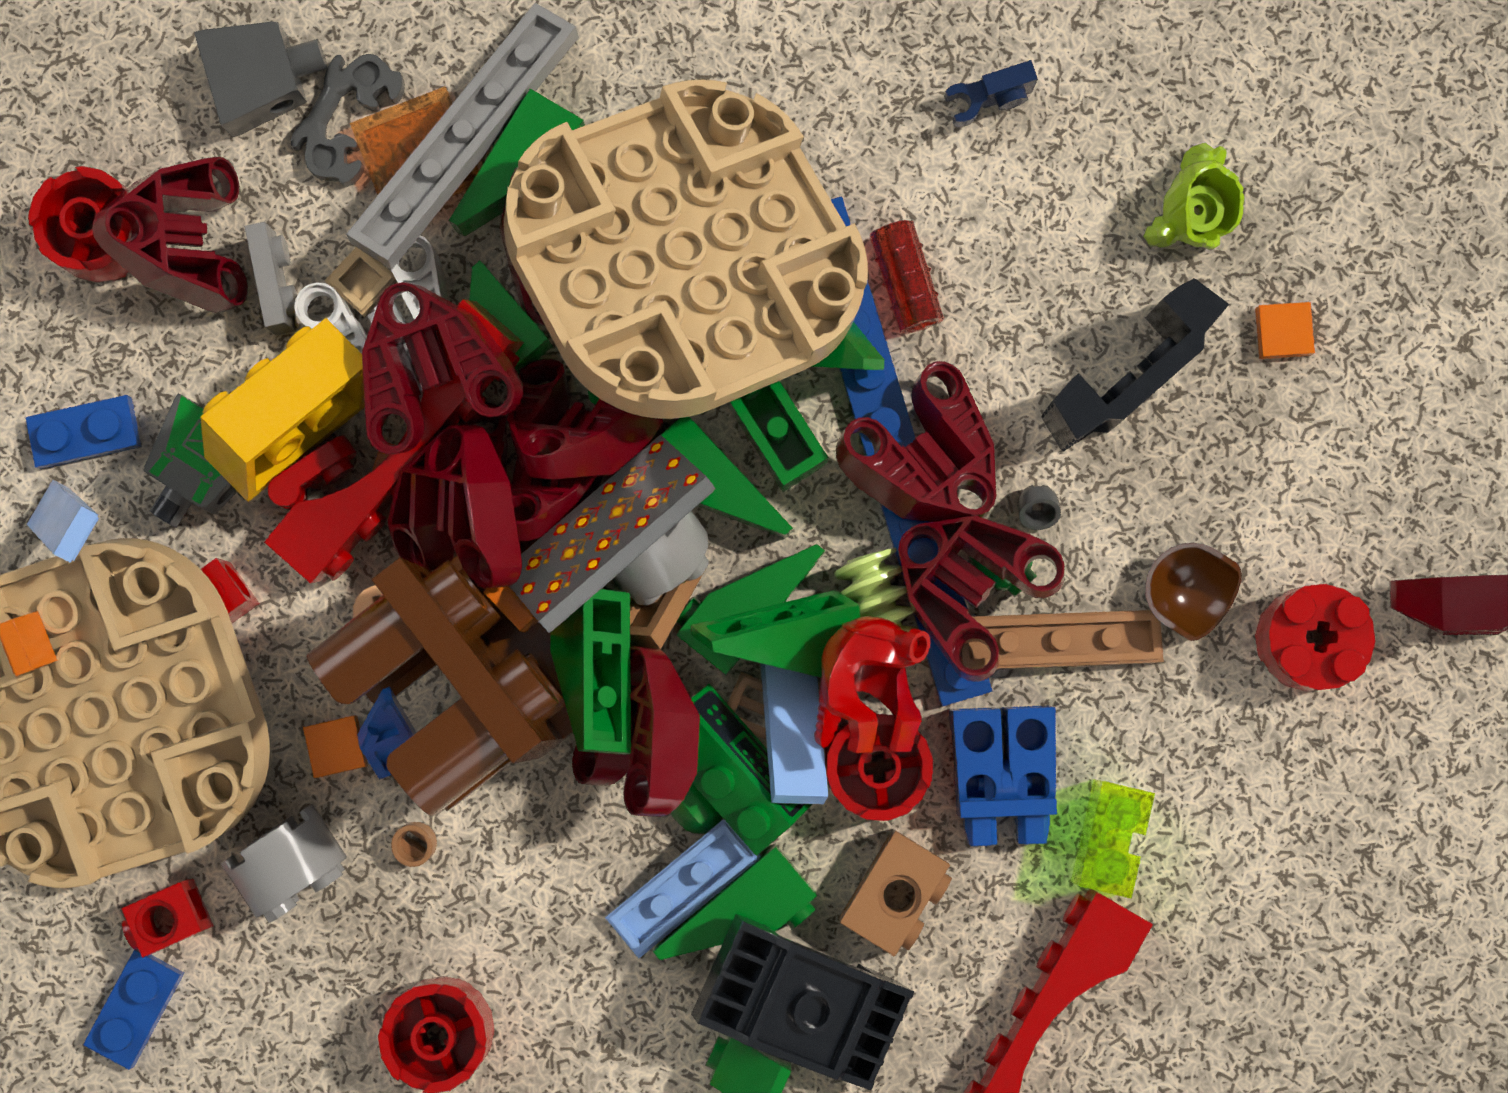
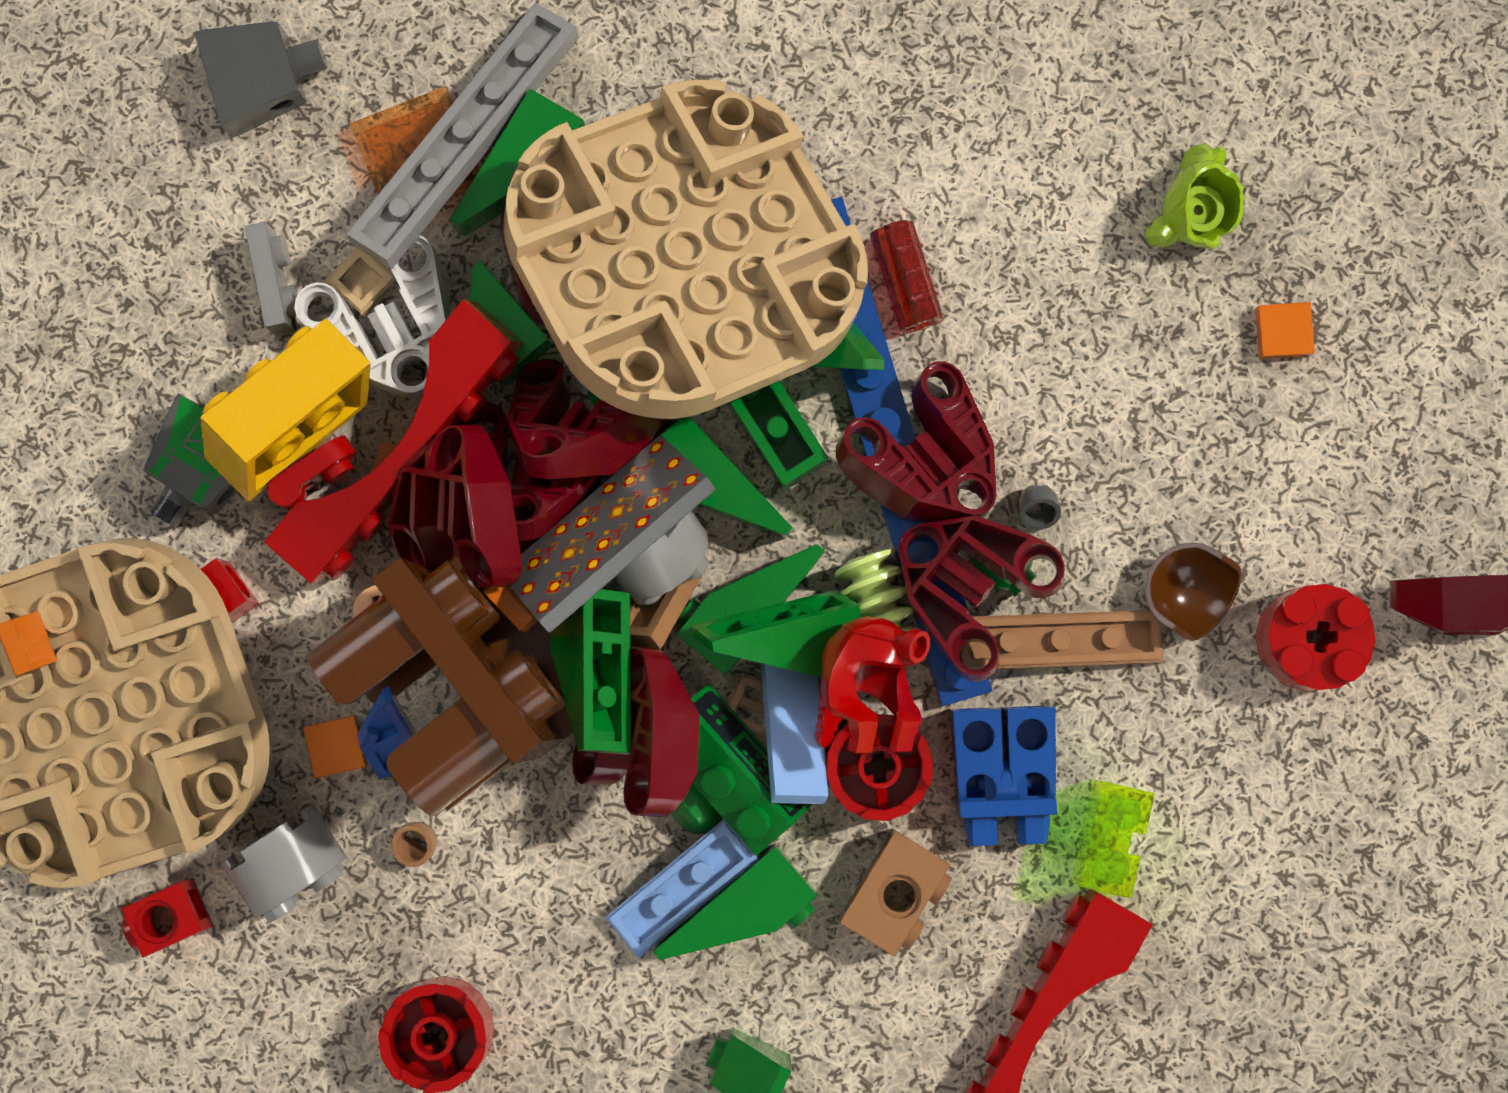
(60, 218): red brick -> none
(62, 521): light blue tile -> none
(83, 432): blue plate -> none
(133, 1009): blue plate -> none
(175, 271): dark red connector -> none
(328, 157): dark grey helmet -> none
(389, 376): dark red connector -> none
(801, 1004): black plate -> none
(1003, 87): dark blue plate -> none
(1182, 322): black plate -> none

